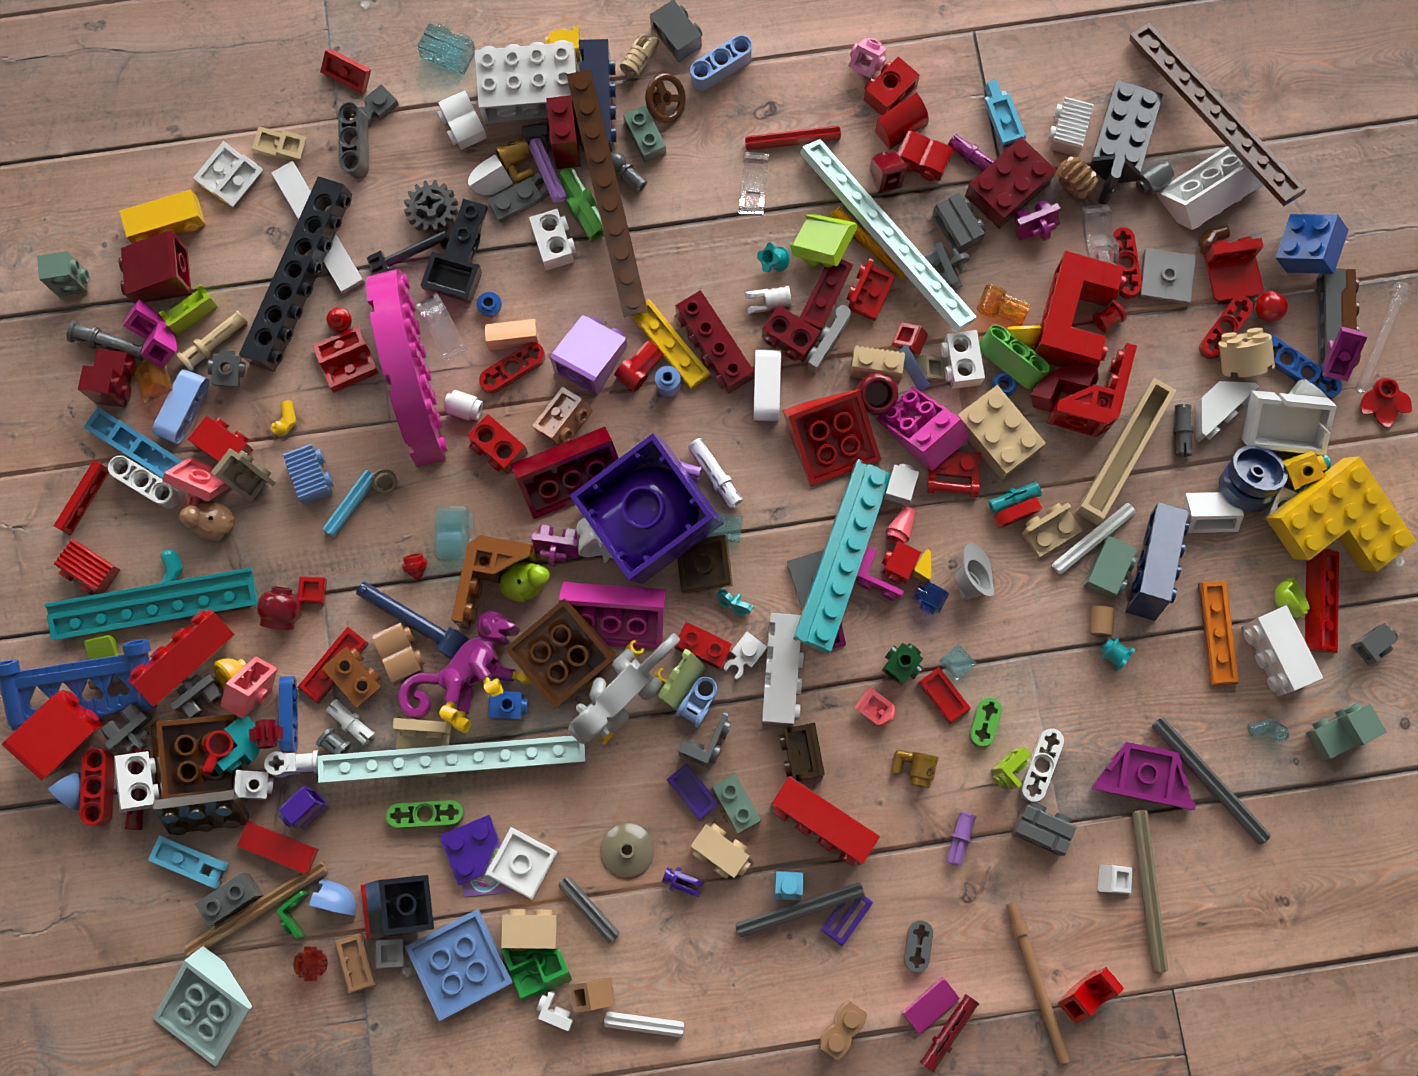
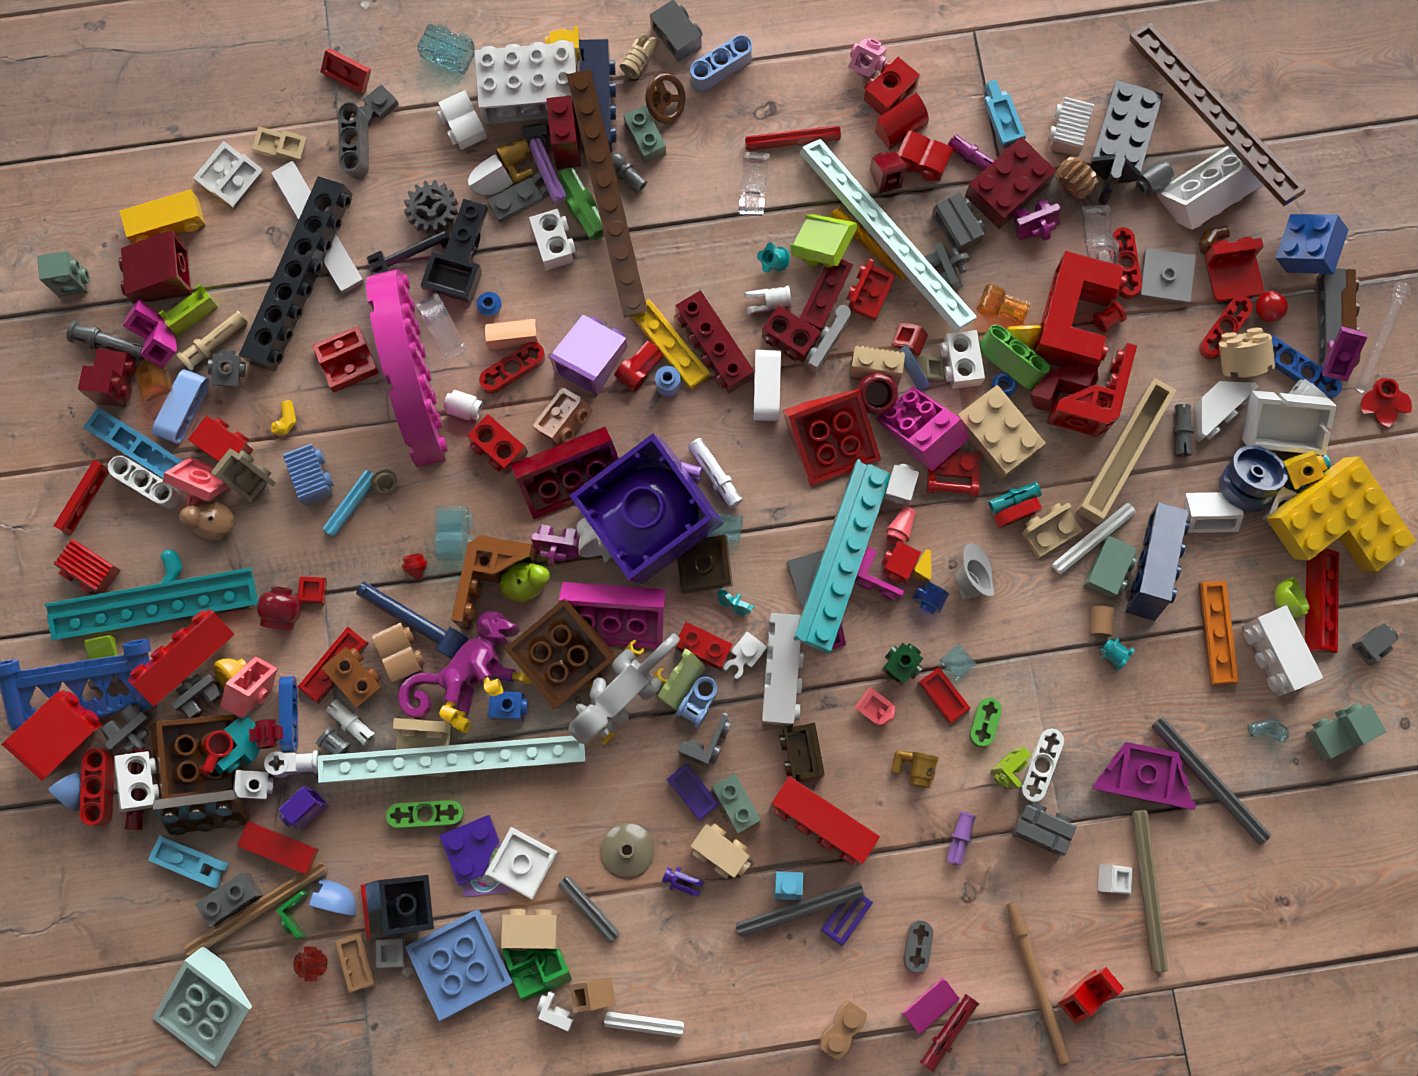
(339, 319): red plate -> none

